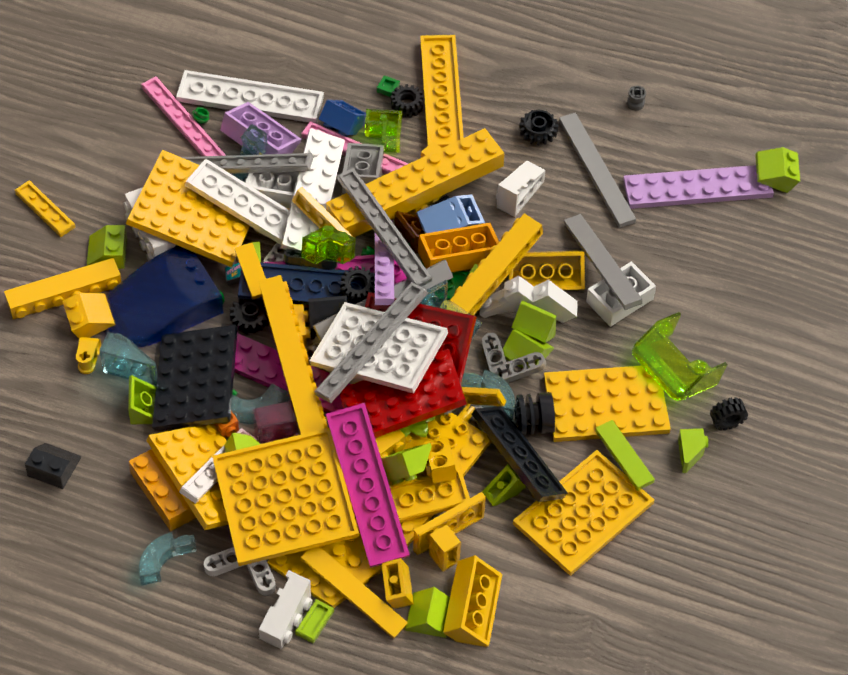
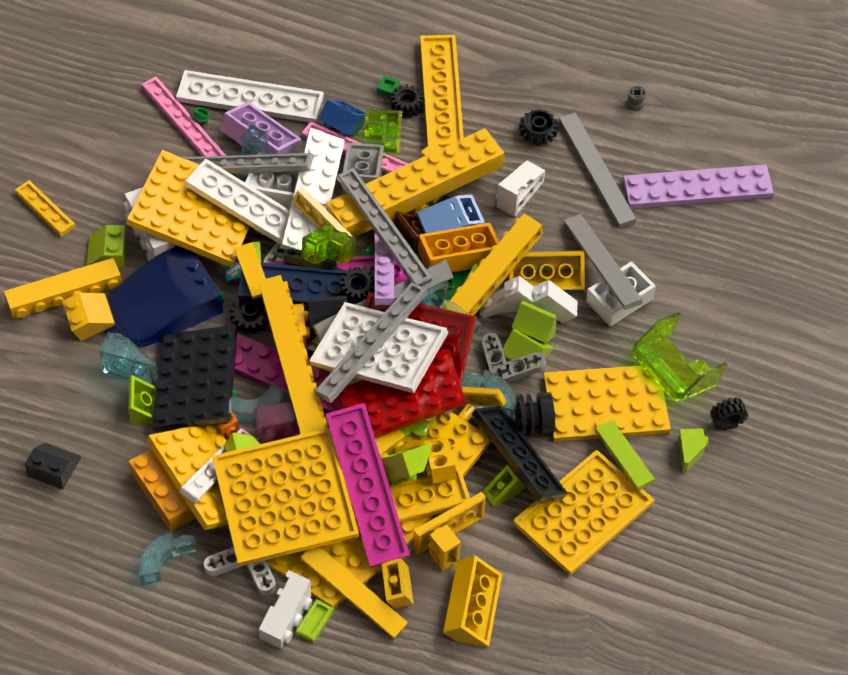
(87, 354): yellow piece -> none
(428, 612): lime slope -> none
(778, 168): lime slope -> none

